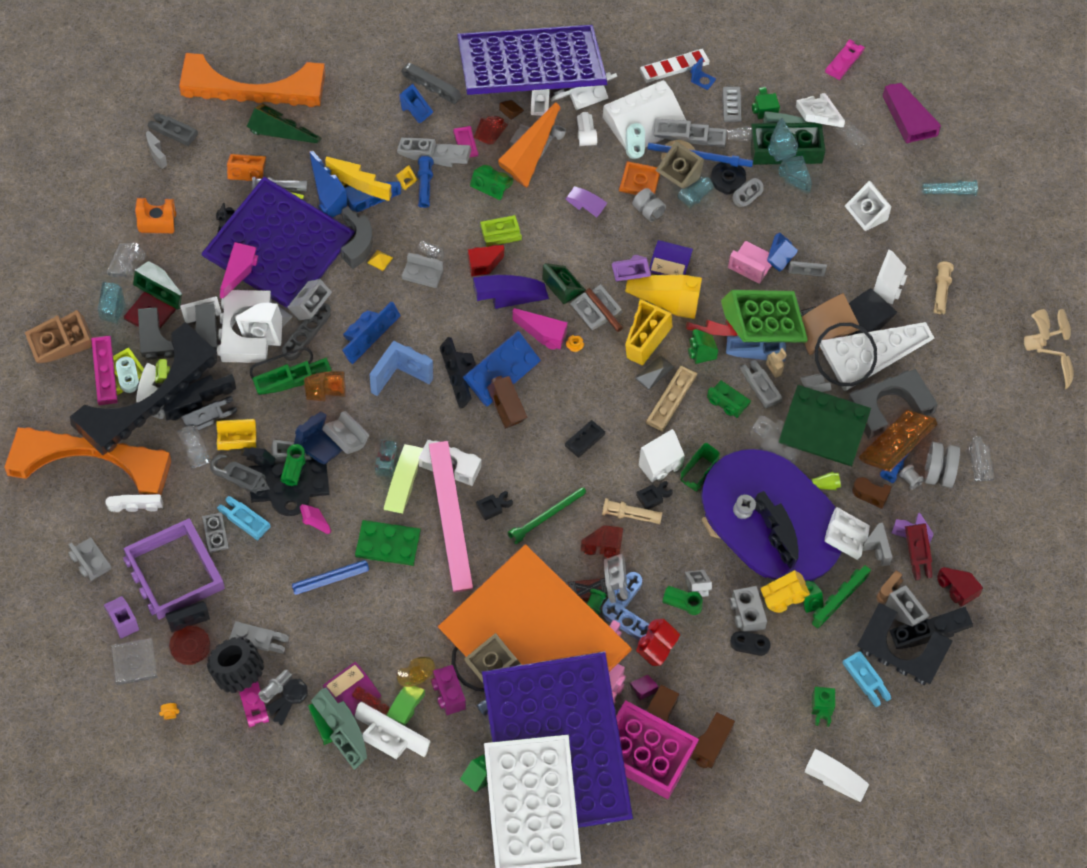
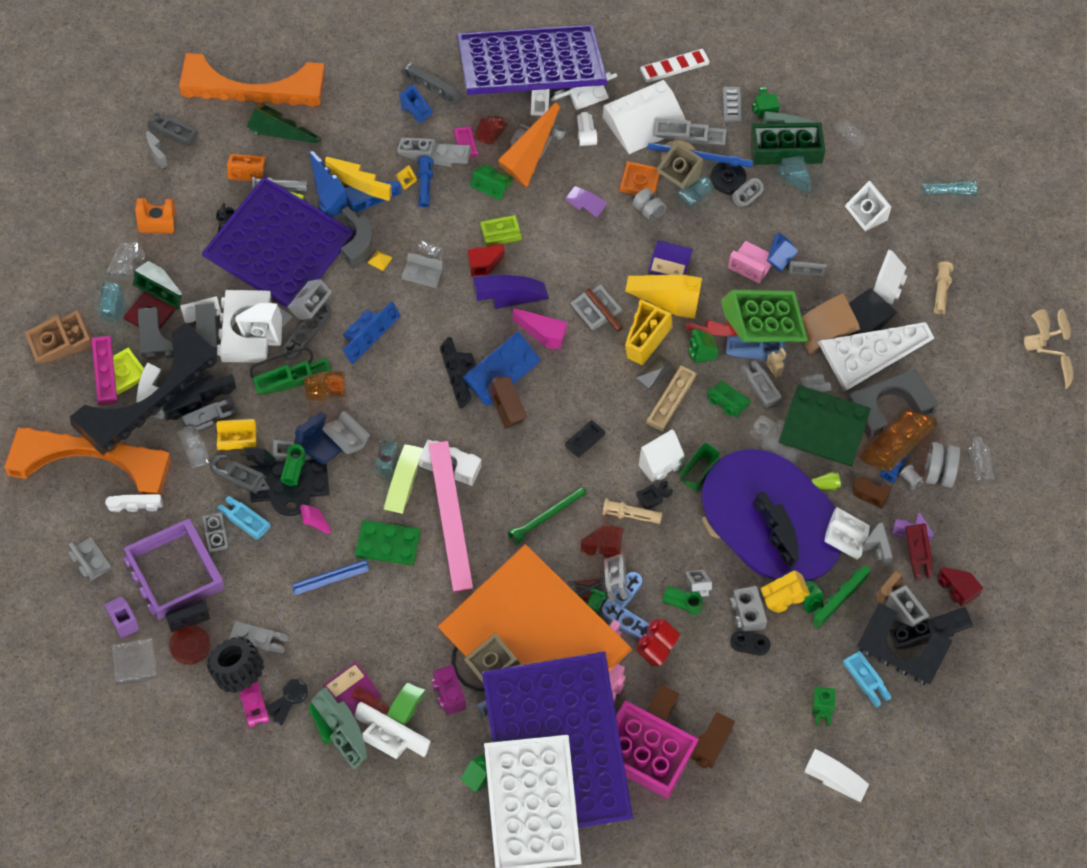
(126, 373): light aqua plate -> none
(161, 371): lime plate -> none
(169, 710): light orange plate -> none
(239, 267): dark pink slope -> none
(275, 686): light grey axle -> none
(404, 359): medium blue bracket -> none
(417, 672): clear yellow dish -> none
(493, 506): black plate -> none
(510, 109): reddish brown slope -> none
(562, 282): dark green slope -> none
(575, 347): light orange plate -> none
(631, 269): medium lavender slope -> none
(635, 140): light aqua plate -> none
(644, 687): magenta slope -> none
(697, 73): blue bracket -> none
(740, 134): clear cone -> none
(744, 512): light grey wheel -> none
(782, 142): clear light blue slope -> none
(820, 111): white wing -> none
(844, 59): dark pink plate -> none
(874, 352): black piece -> none
(909, 114): magenta slope -> none

